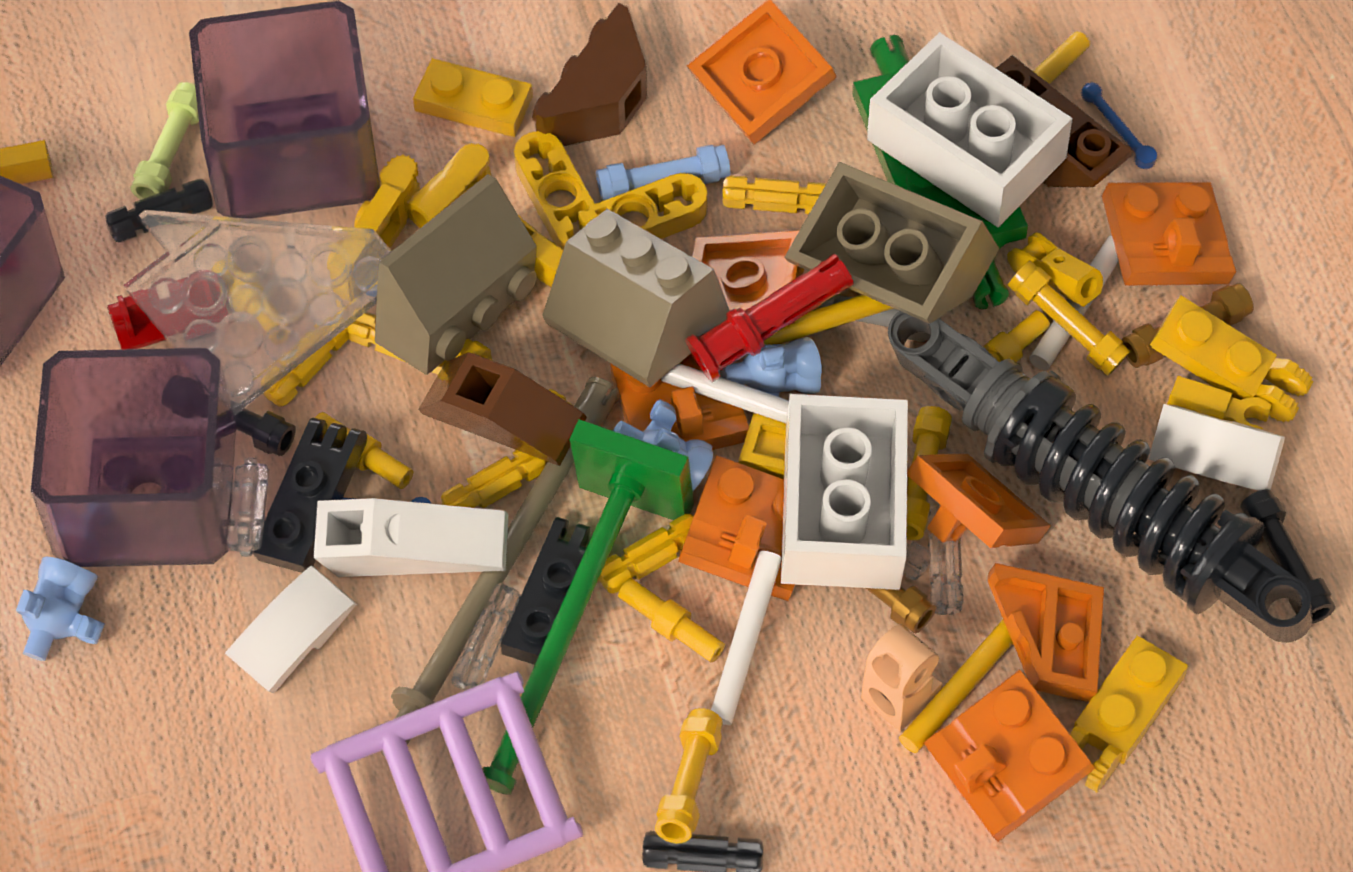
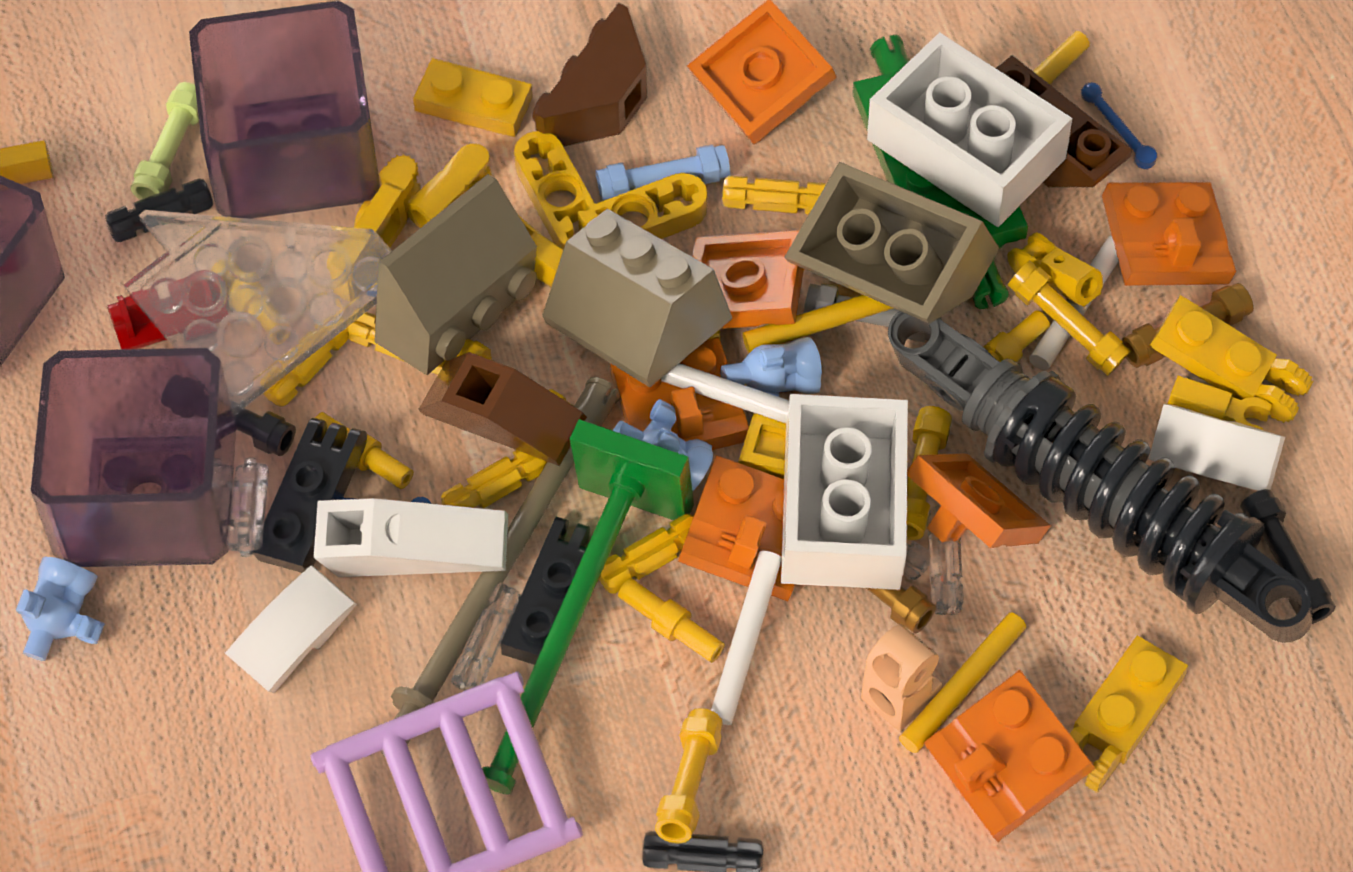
(747, 330): red pin -> none
(1052, 628): orange wing -> none

